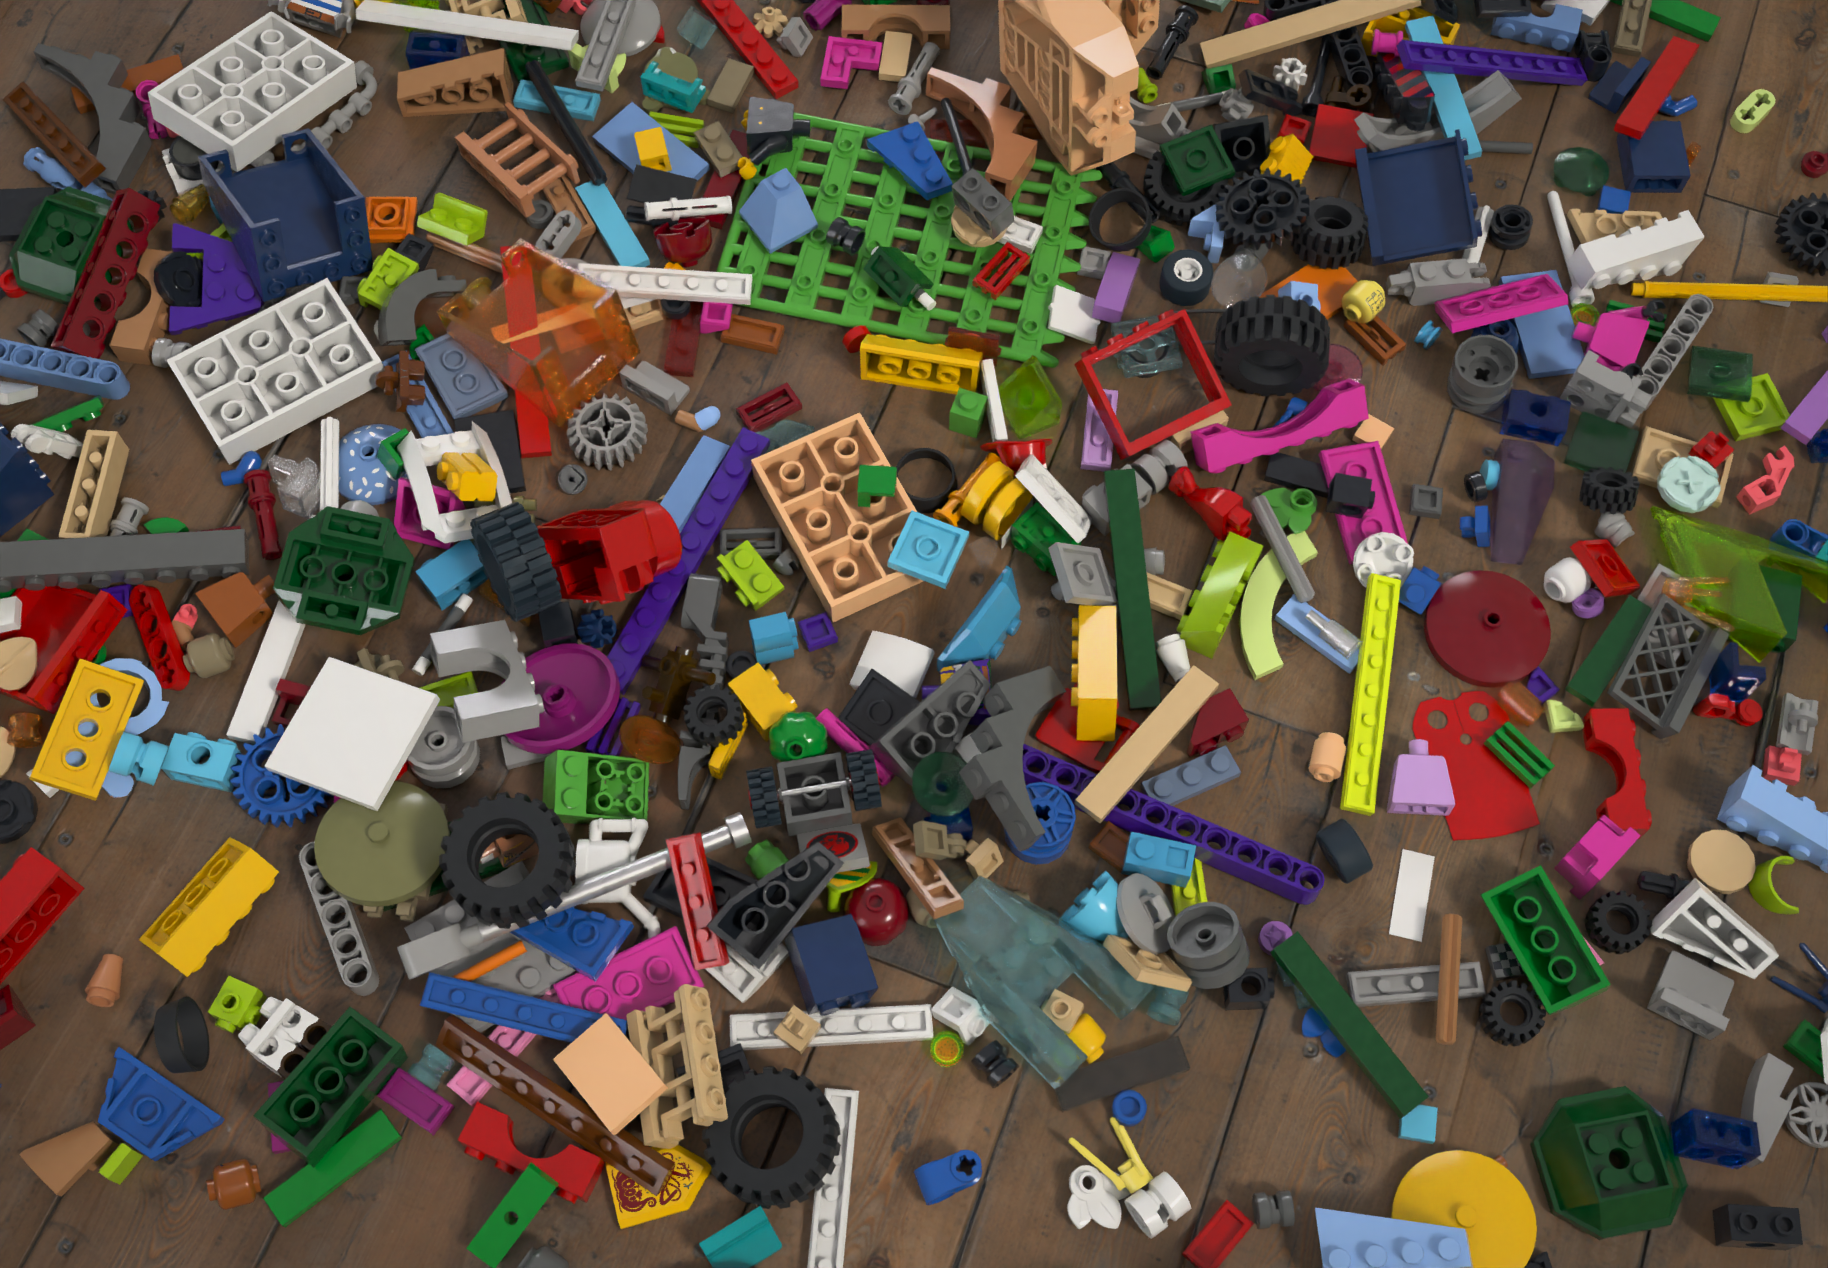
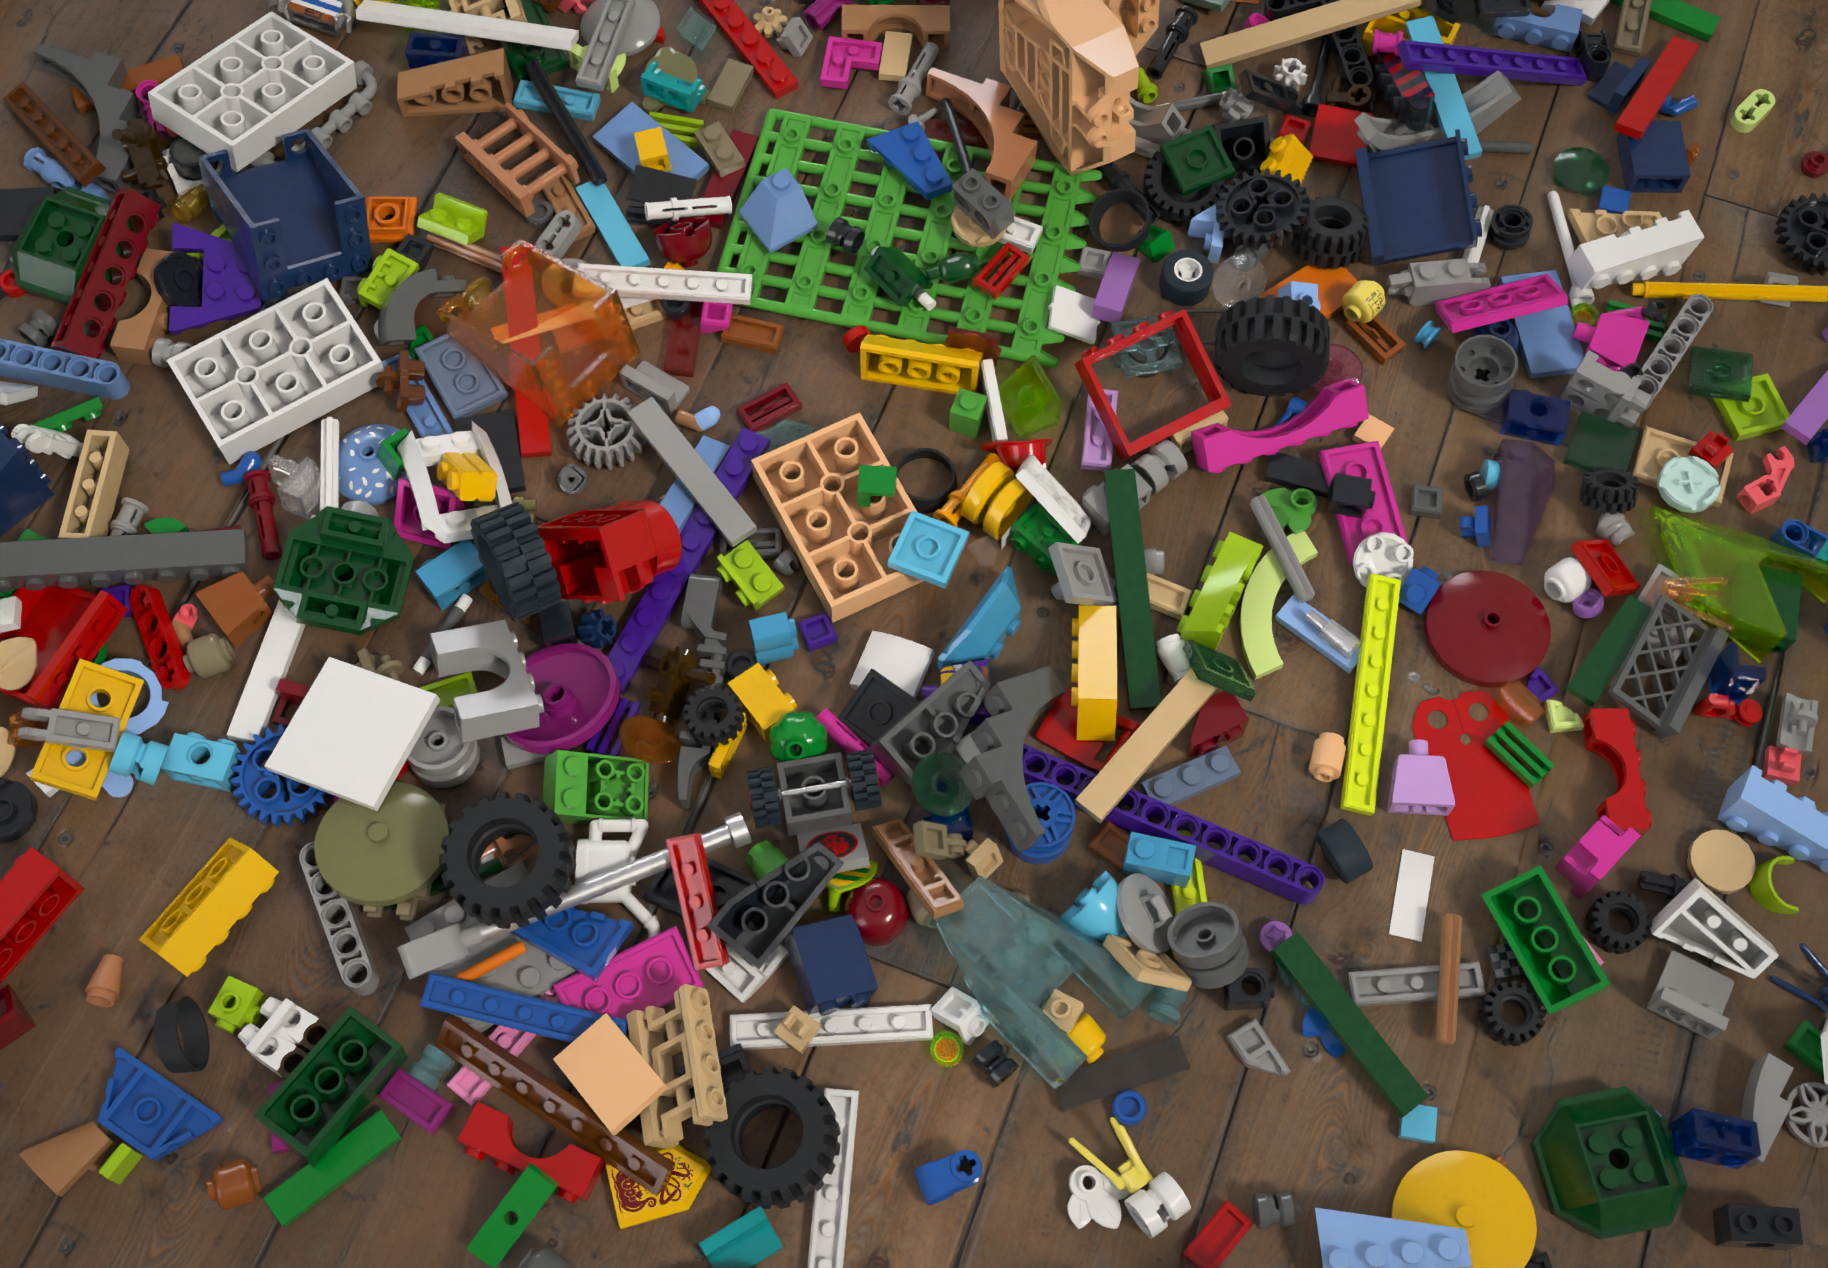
(72, 729): none -> light grey hinge
(144, 147): none -> dark brown piece
(692, 472): none -> light grey tile
(769, 131): torso -> none
(955, 268): none -> dark green plant
(1216, 505): red hips -> none
(1219, 670): none -> clear green tile
(1257, 1050): none -> light grey tile

